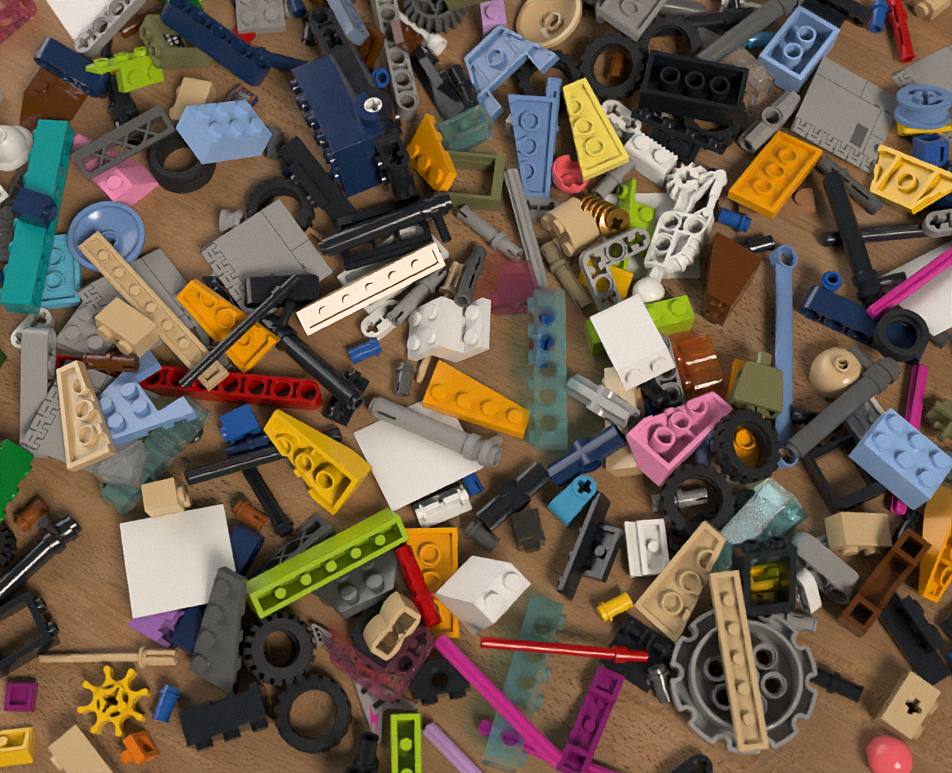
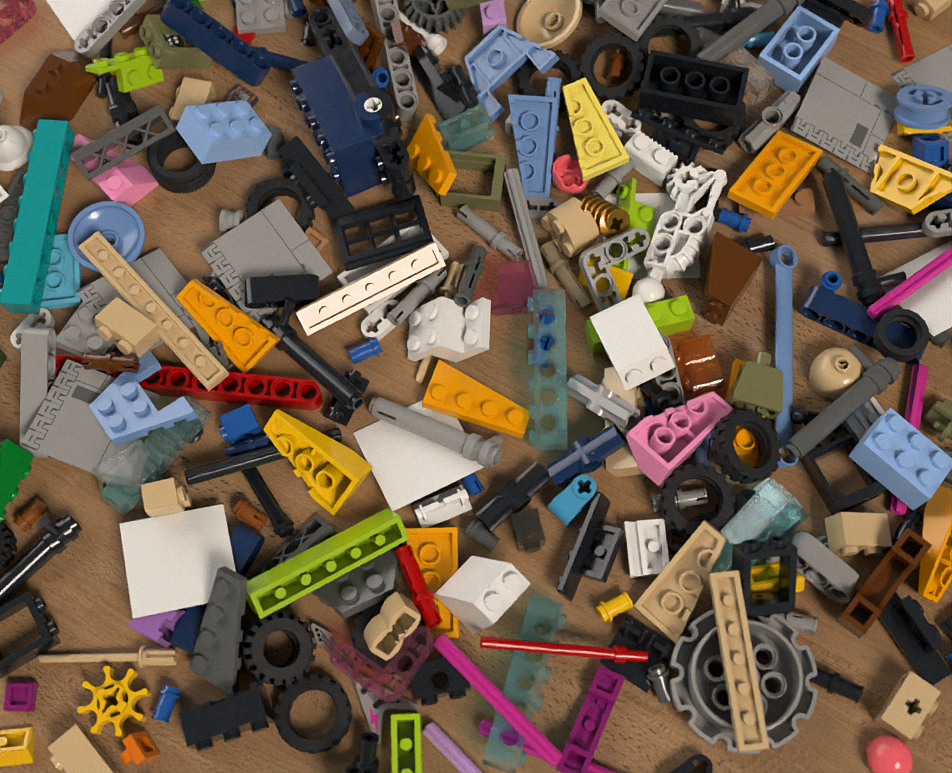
(34, 208): dark blue brick -> none
(70, 67): dark blue beam -> none
(83, 422): tan wing -> none
(277, 295): black bar -> none
(404, 379): dark grey pin -> none
(424, 210): black cylinder -> none
(807, 592): white beam -> none

